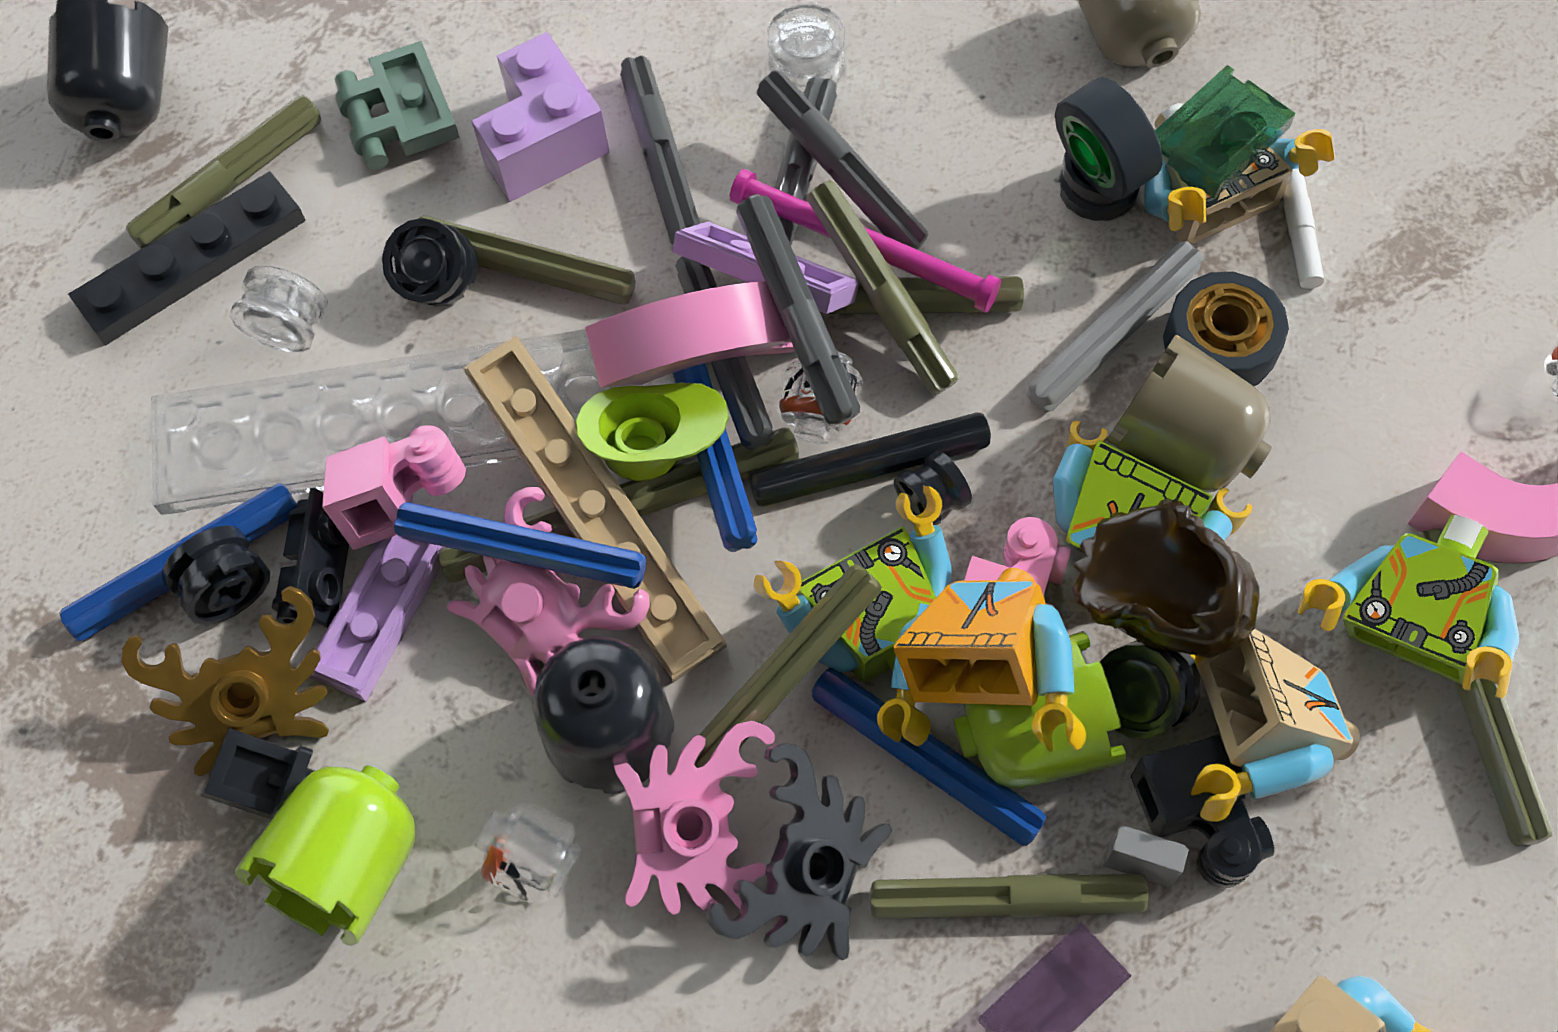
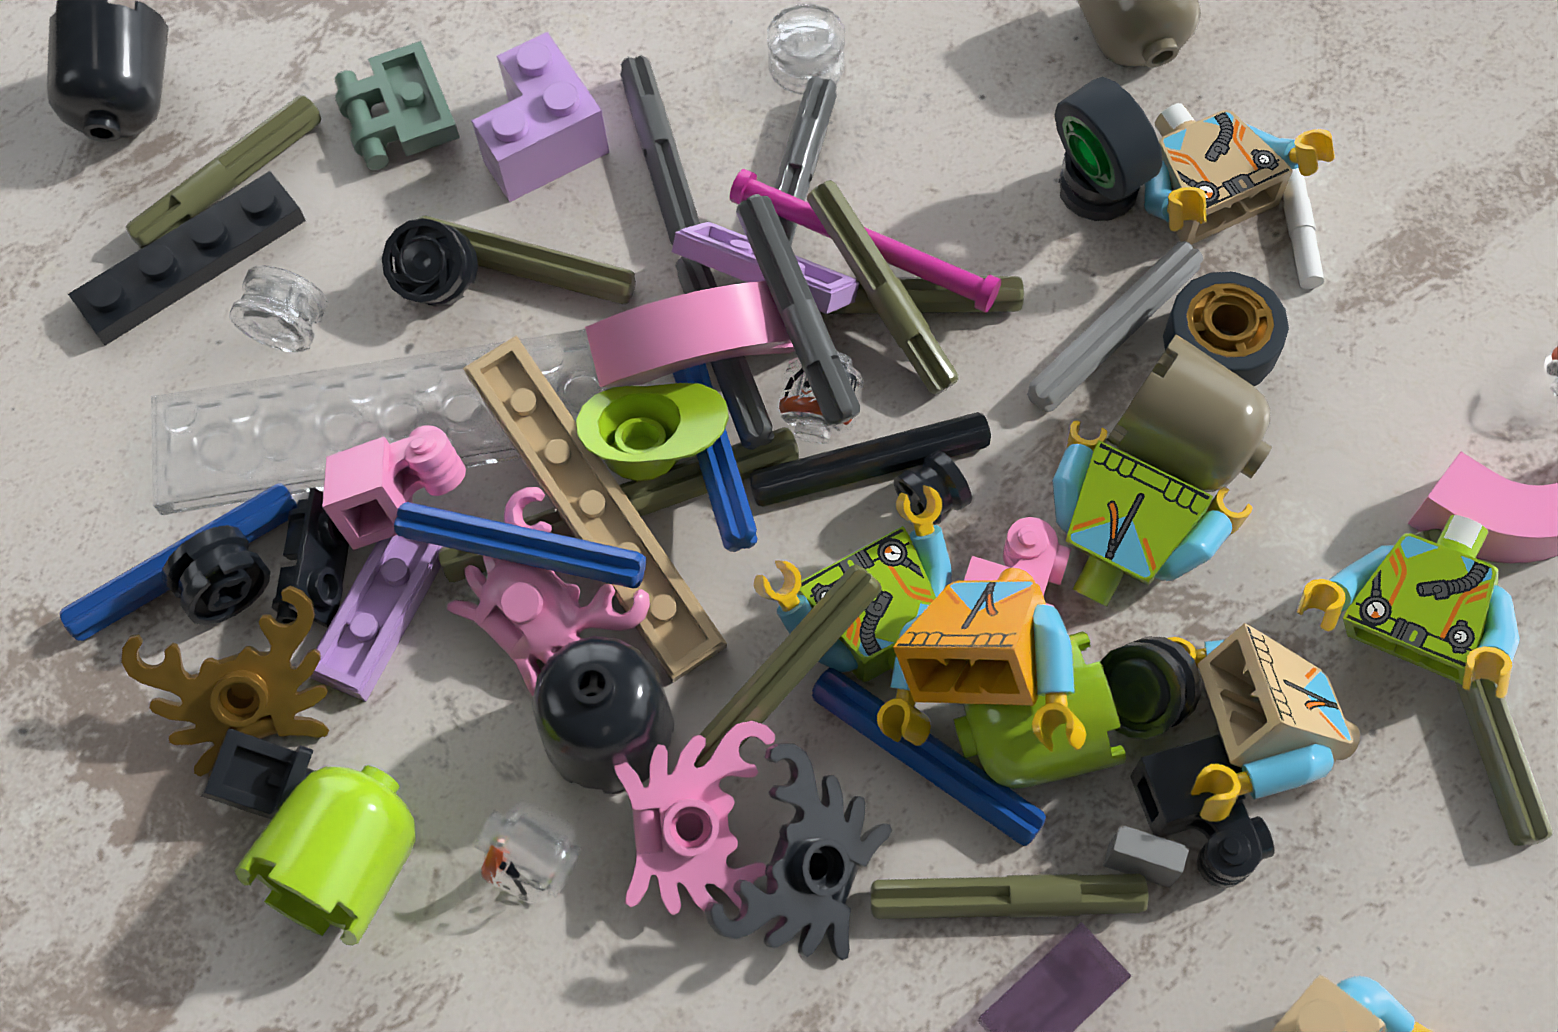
(840, 160): dark grey axle -> none
(1167, 581): dark brown piece -> none
(1222, 131): clear green plate -> none

